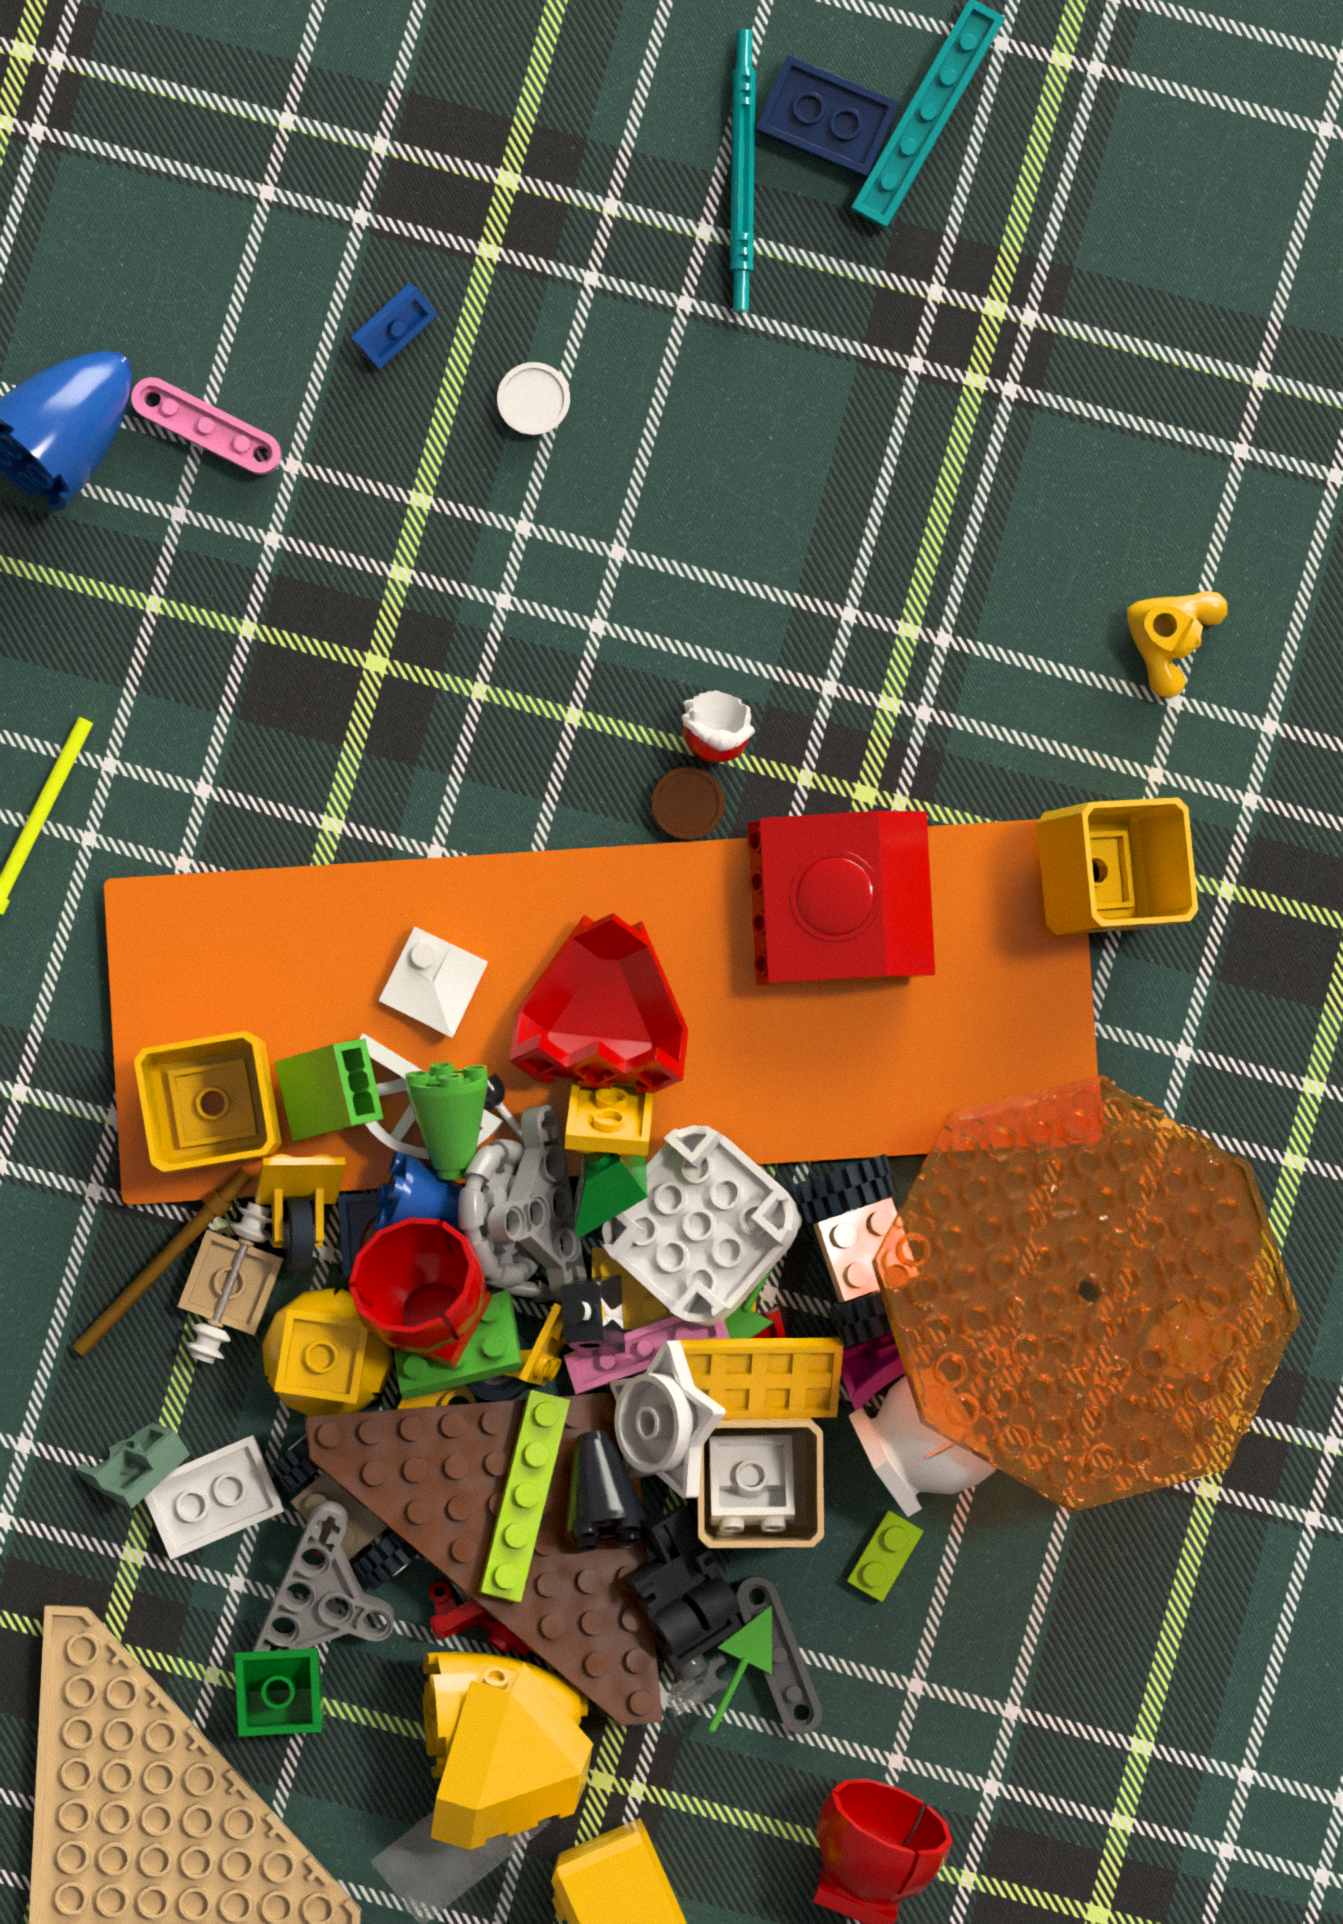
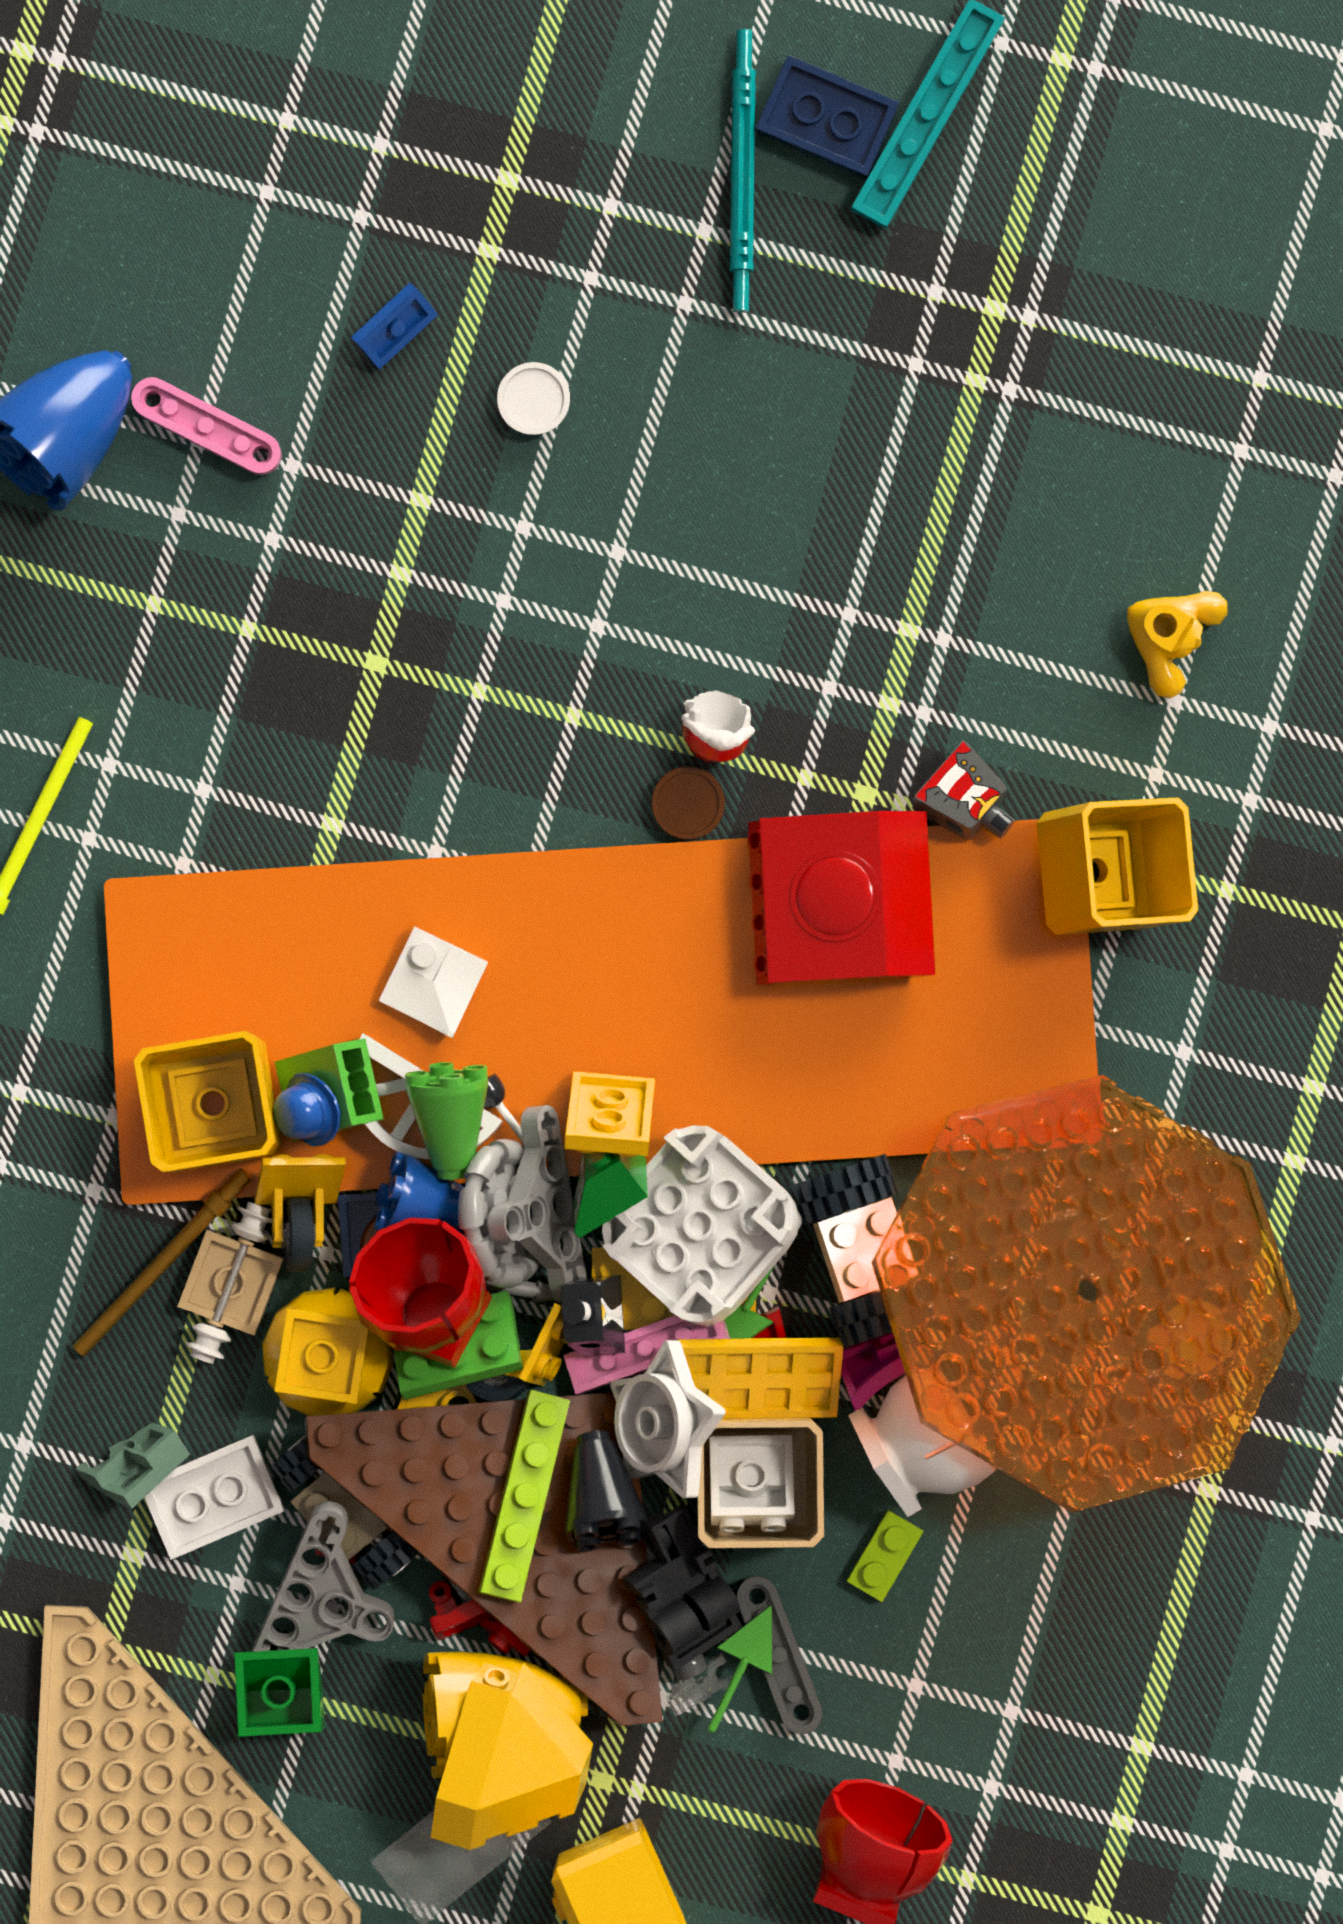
(307, 1110): none -> blue hat
(602, 1013): red panel -> none
(965, 796): none -> torso

